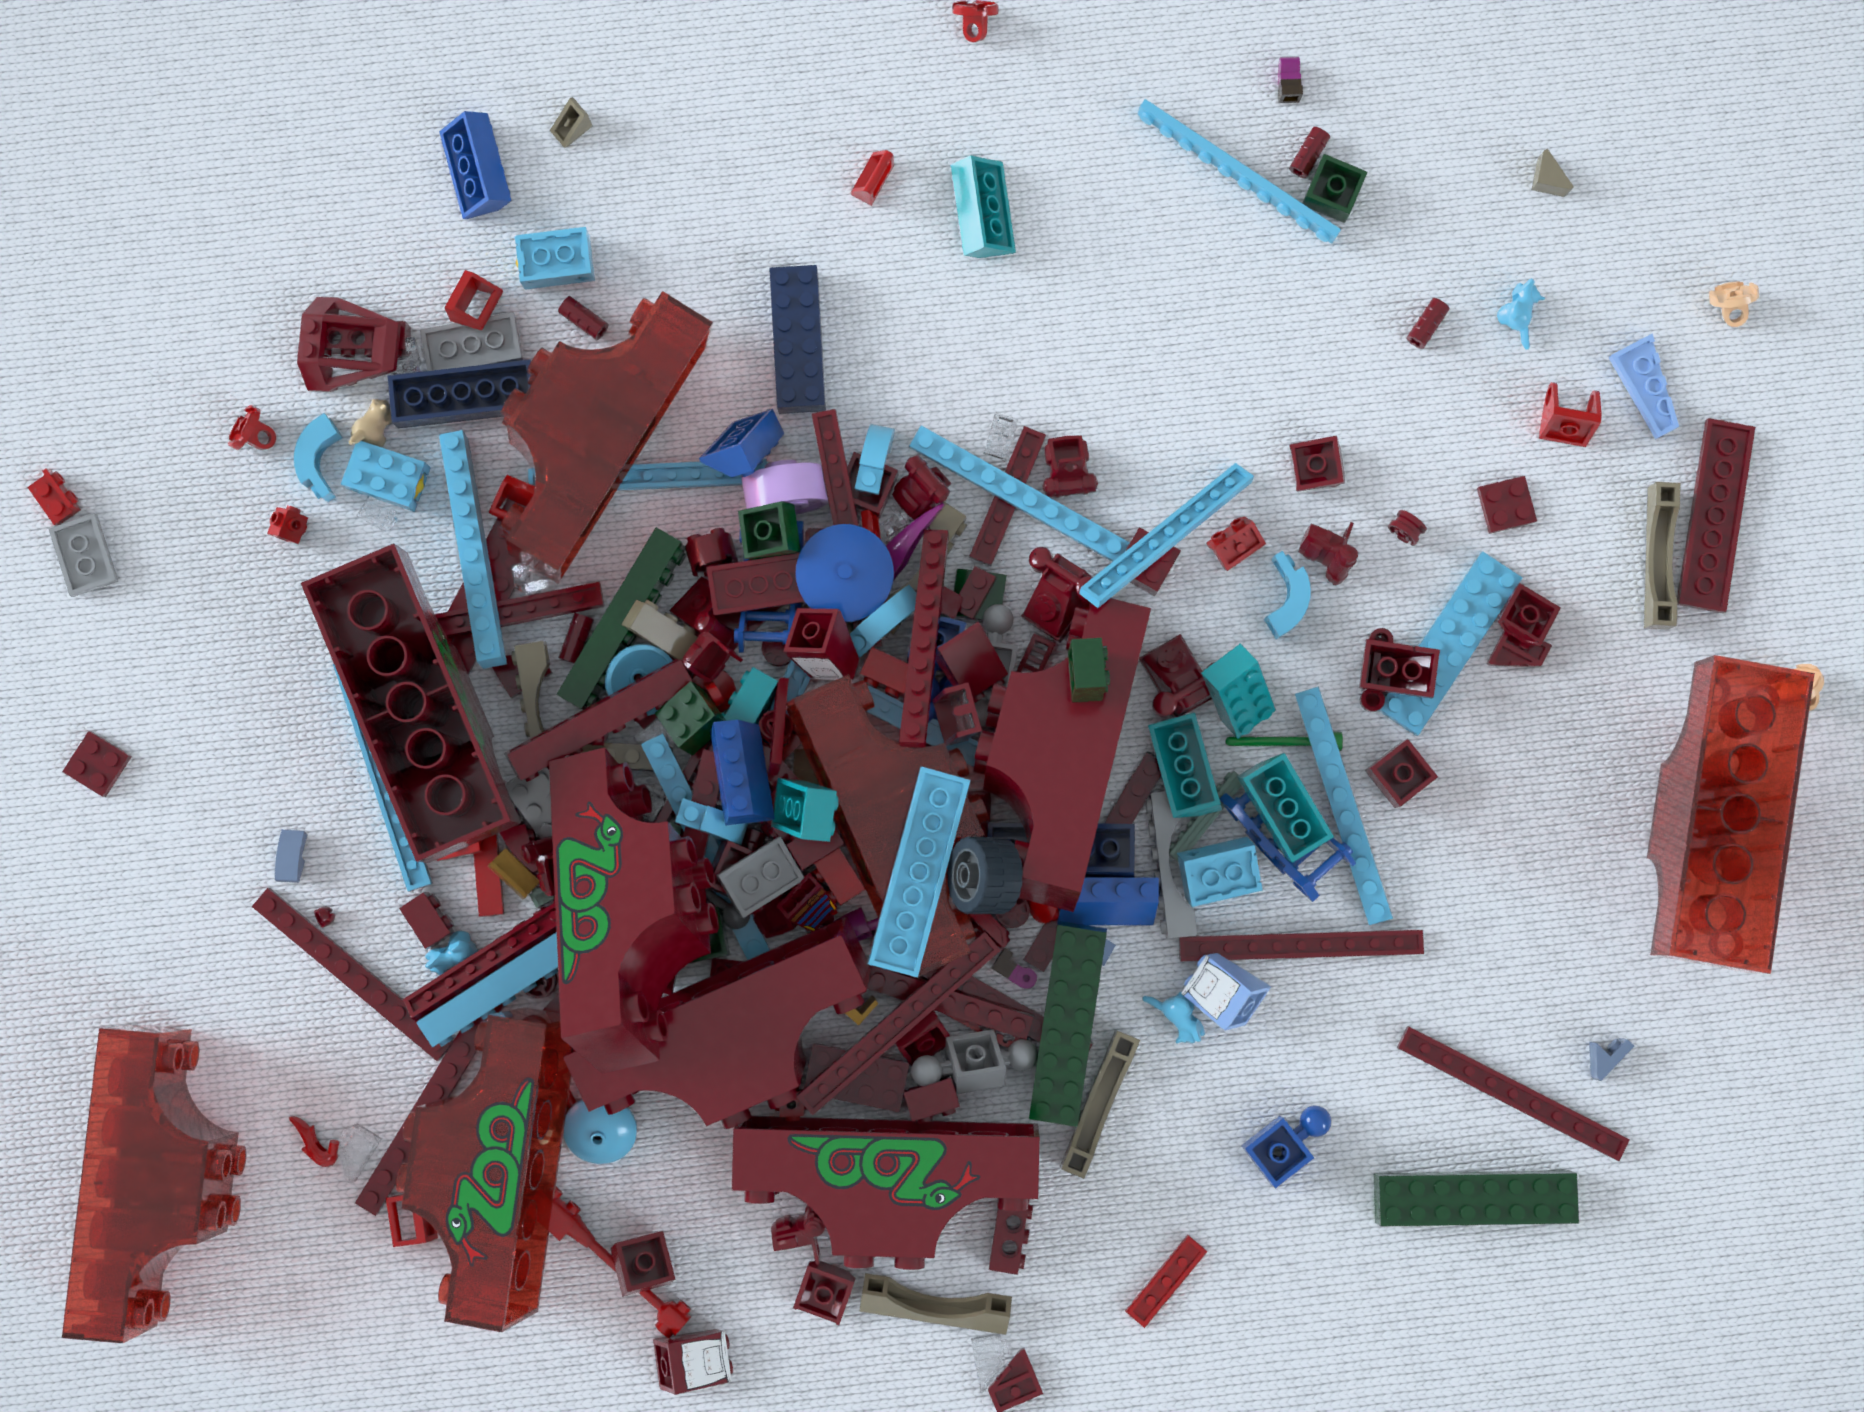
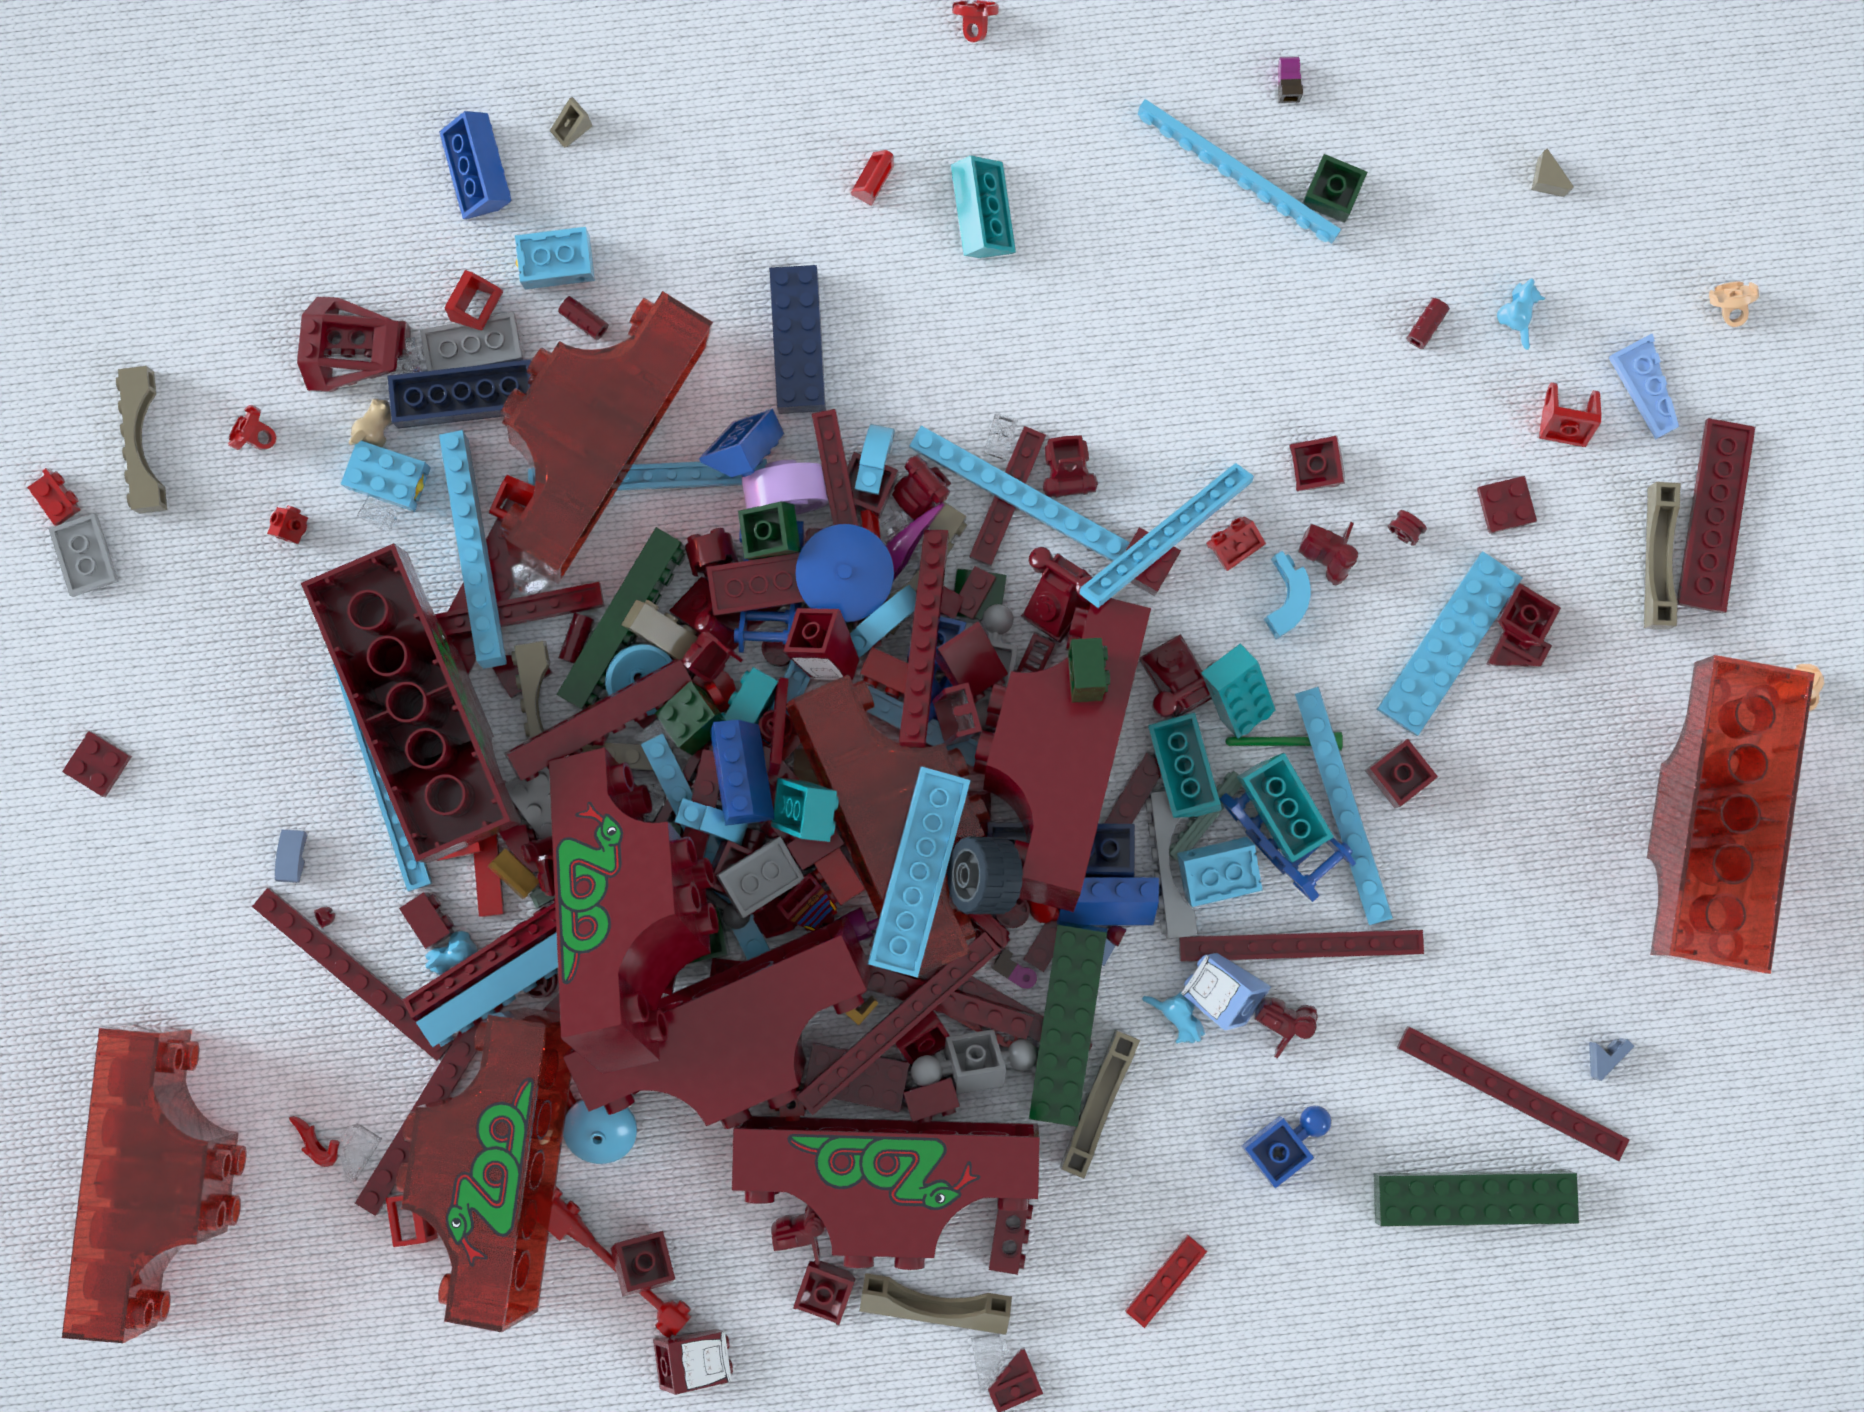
(136, 393): none -> dark tan arch
(308, 452): medium azure arch -> none
(1115, 934): none -> dark red hinge
(1286, 1021): none -> dark red piece
(1309, 152): dark red axle -> none
(1395, 670): dark red piece -> none

